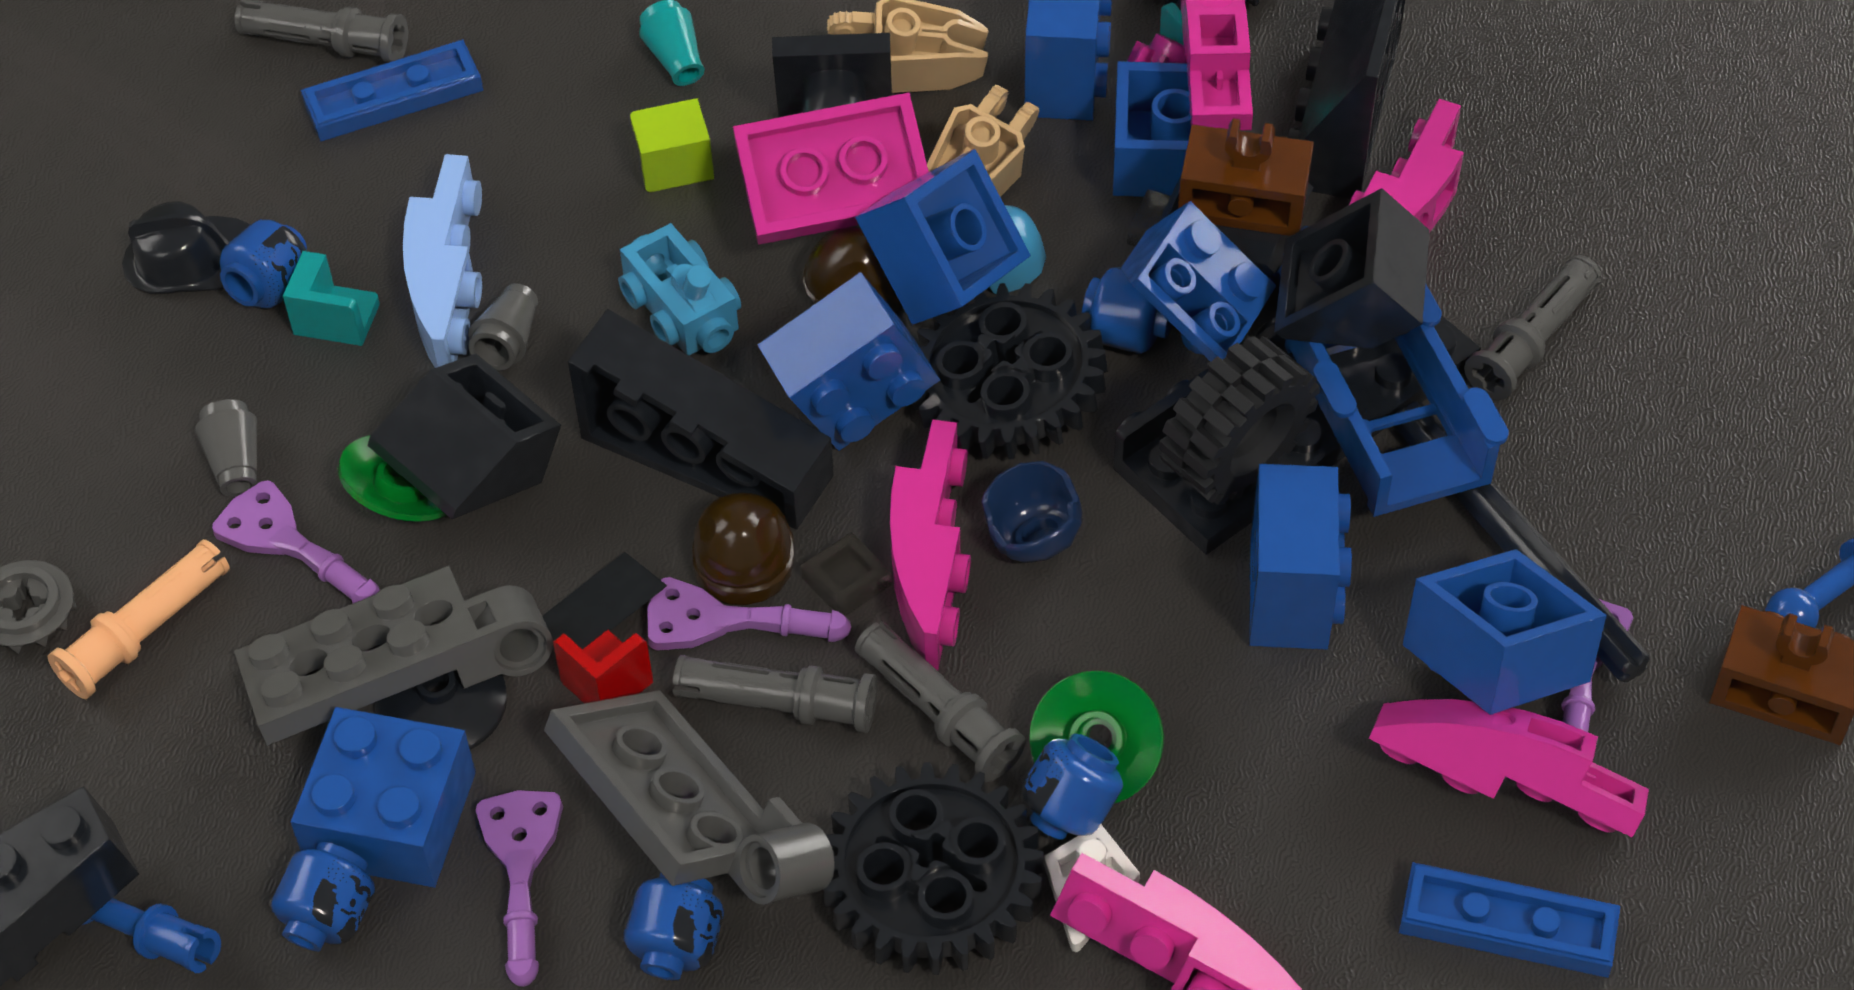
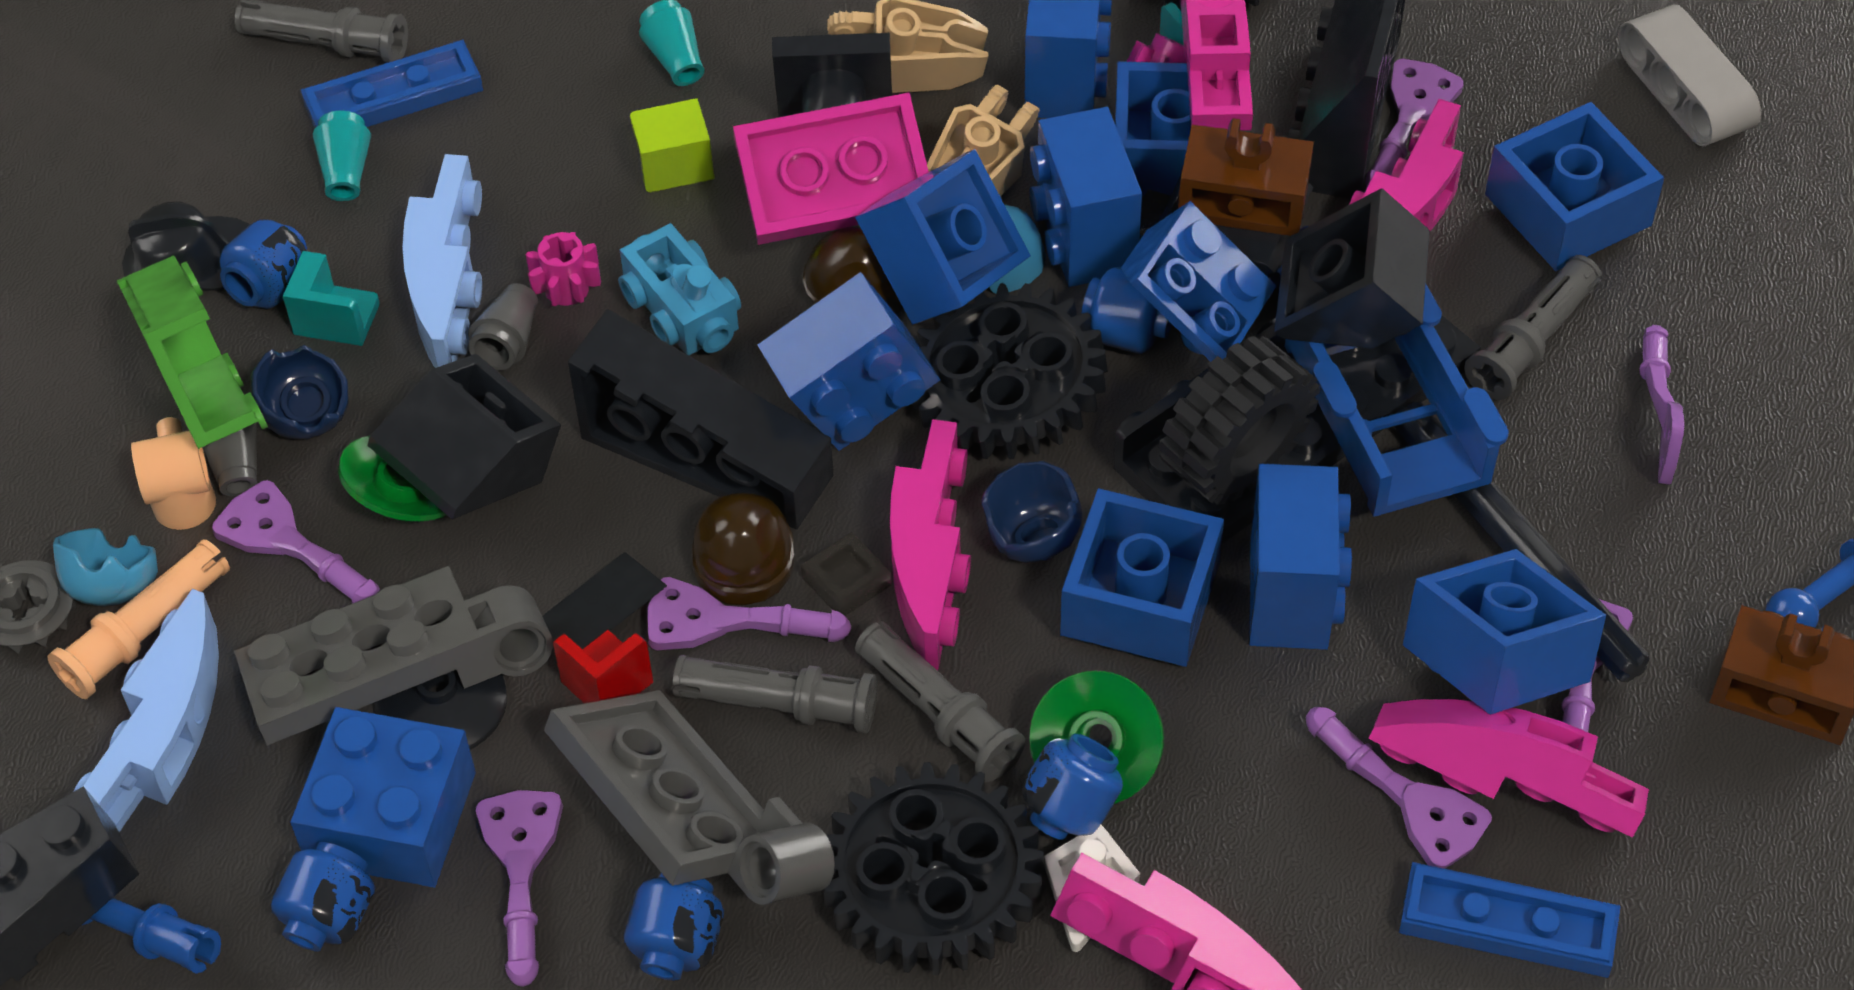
(99, 572): none -> dark azure hair
(169, 709): none -> light blue slope
(174, 476): none -> light nougat piece
(177, 334): none -> bright green piece
(299, 392): none -> dark blue hair
(342, 151): none -> teal cone
(563, 268): none -> dark pink gear
(1085, 194): none -> blue brick
(1141, 577): none -> blue brick
(1409, 108): none -> medium lavender piece
(1415, 799): none -> medium lavender piece
(1573, 185): none -> blue brick
(1655, 371): none -> medium lavender piece
(1689, 75): none -> light grey beam

